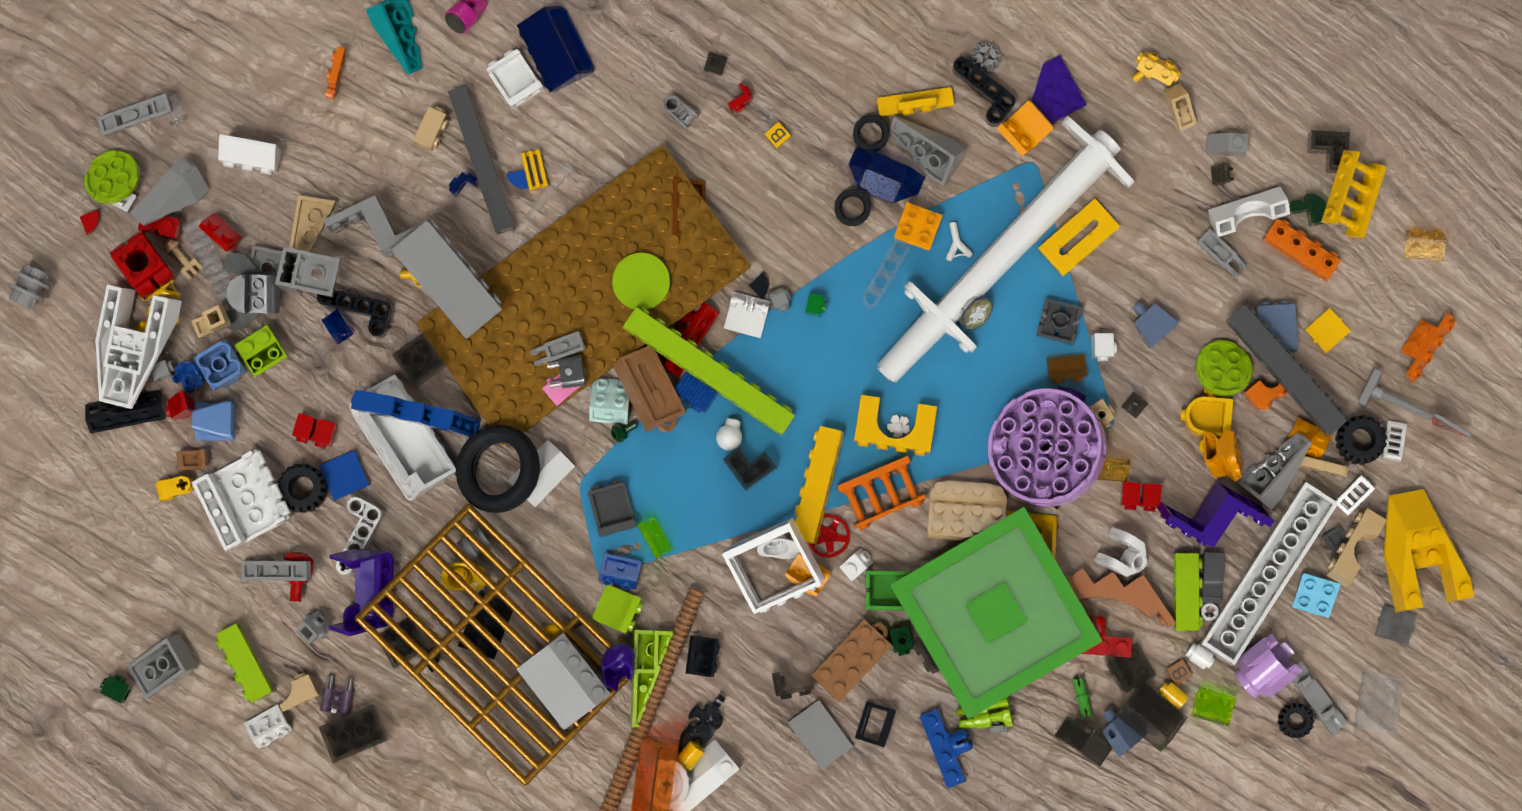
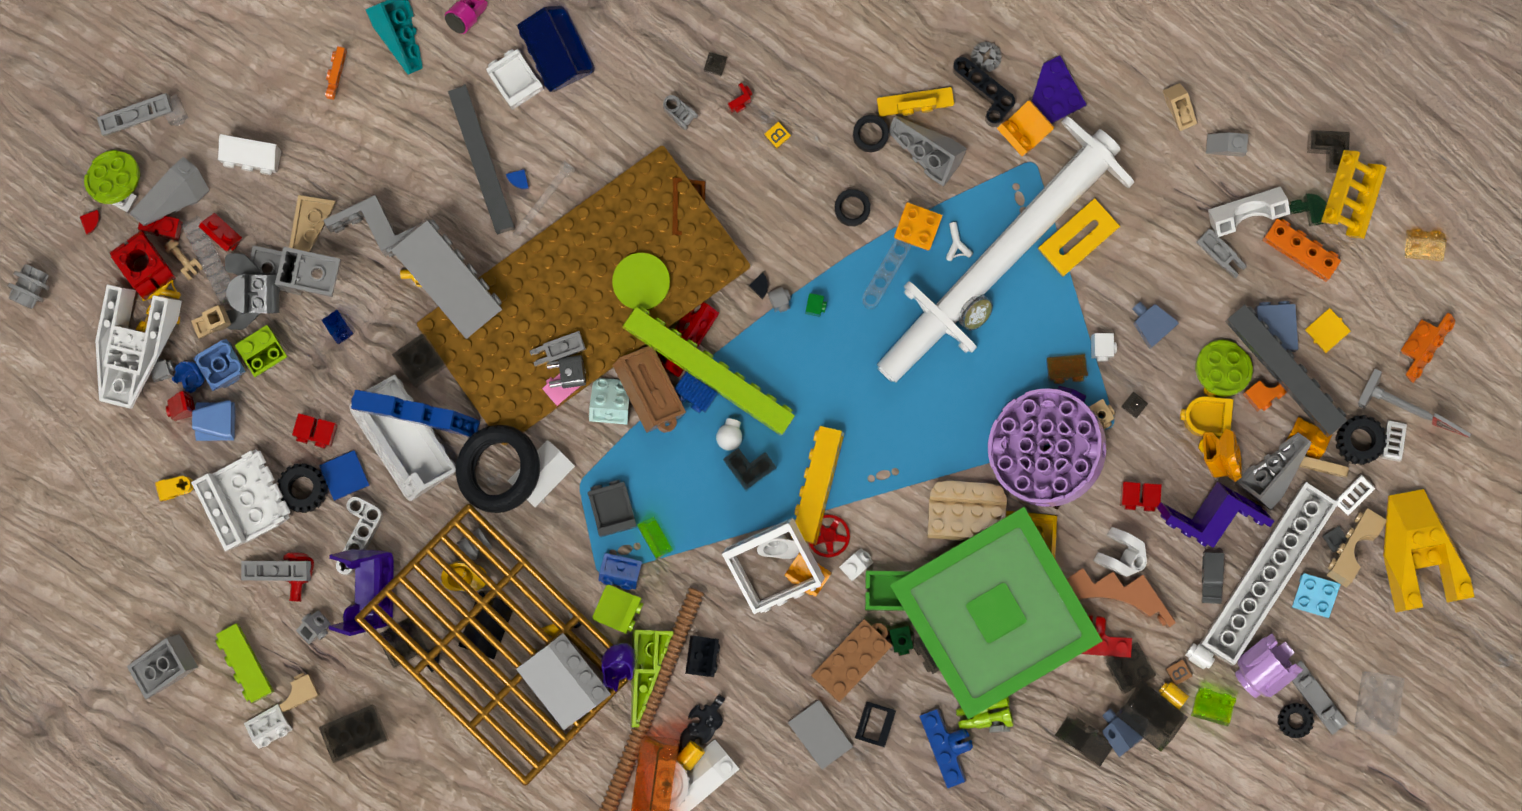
(116, 688): dark green brick -> none
(121, 417): black fence -> none
(191, 460): medium nougat bracket -> none
(336, 700): clear purple piece -> none
(353, 307): black beam -> none
(430, 128): tan brick -> none
(459, 183): clear blue bracket -> none
(530, 154): yellow tile -> none
(621, 432): dark green plate -> none
(747, 314): white hinge -> none
(779, 684): clear smoke bracket -> none
(883, 474): orange fence -> none
(884, 176): clear blue wedge -> none
(898, 426): white plant -> none
(917, 440): yellow arch -> none
(1054, 320): dark grey brick -> none
(1082, 697): bright green pin -> none
(1115, 470): clear yellow bracket -> none
(1152, 66): yellow brick -> none
(1186, 591): lime brick -> none
(1215, 613): white bush -> none
(1221, 174): clear smoke tile -> none
(1395, 625): flat silver piece -> none

